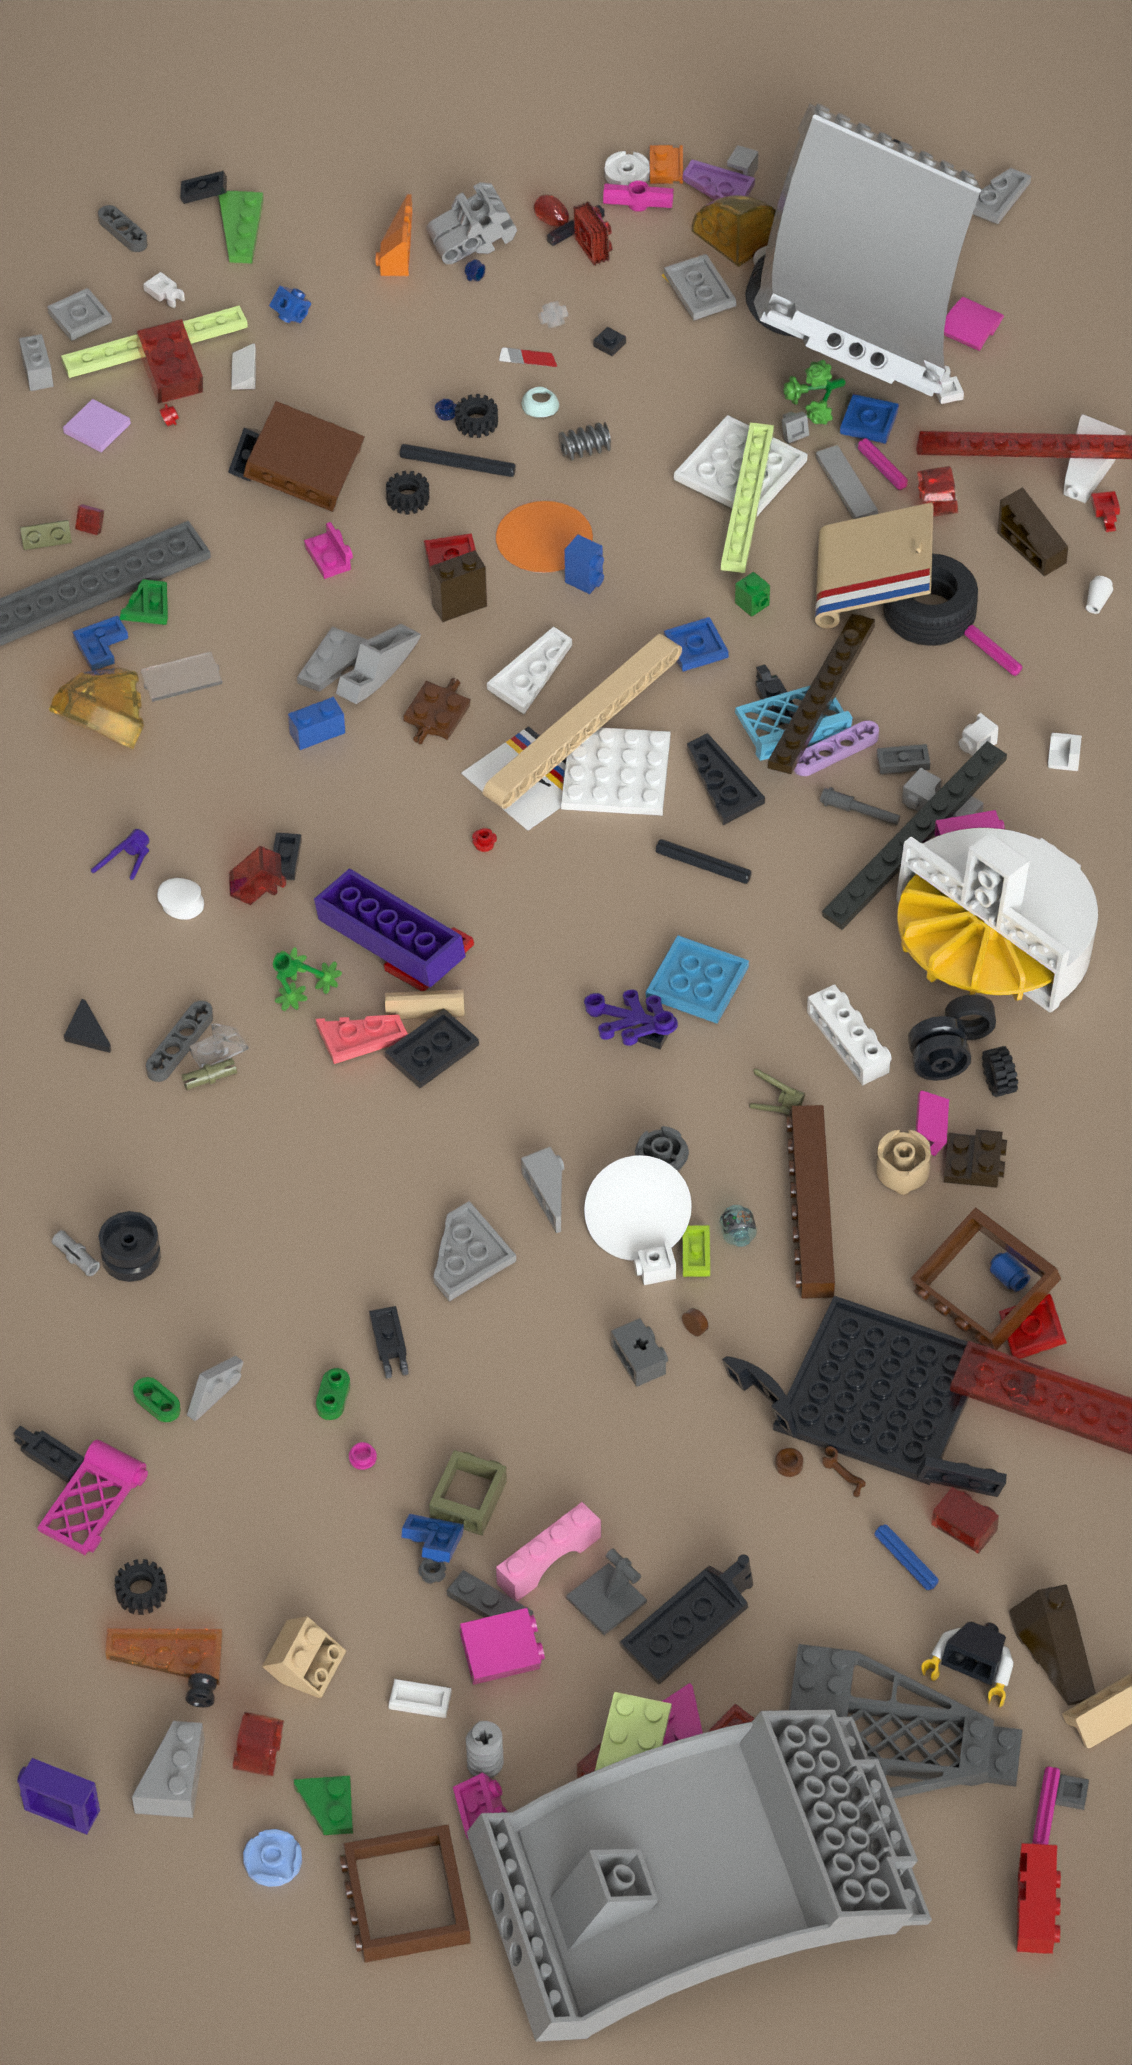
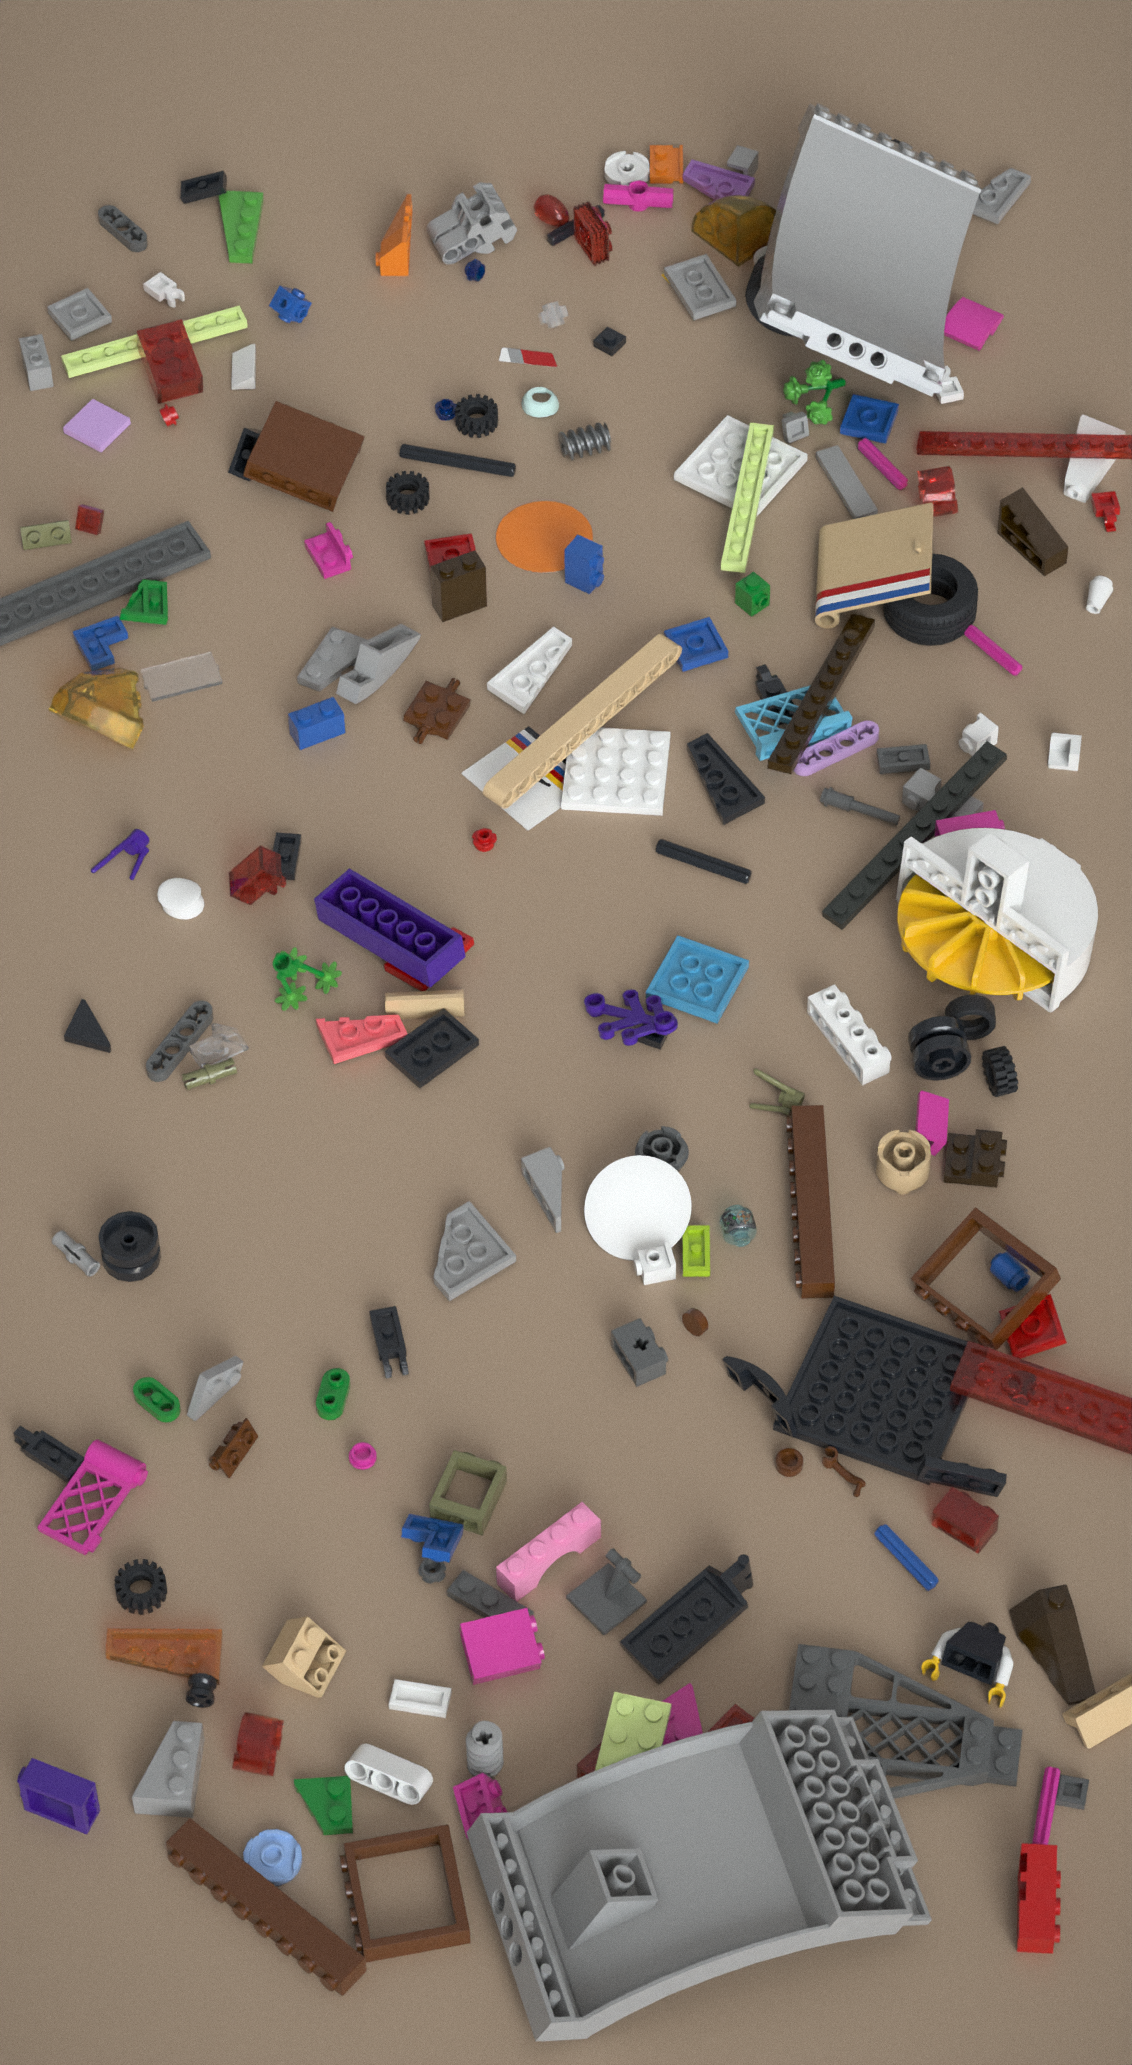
(237, 1443): none -> reddish brown hinge
(265, 1907): none -> reddish brown brick
(388, 1774): none -> white beam

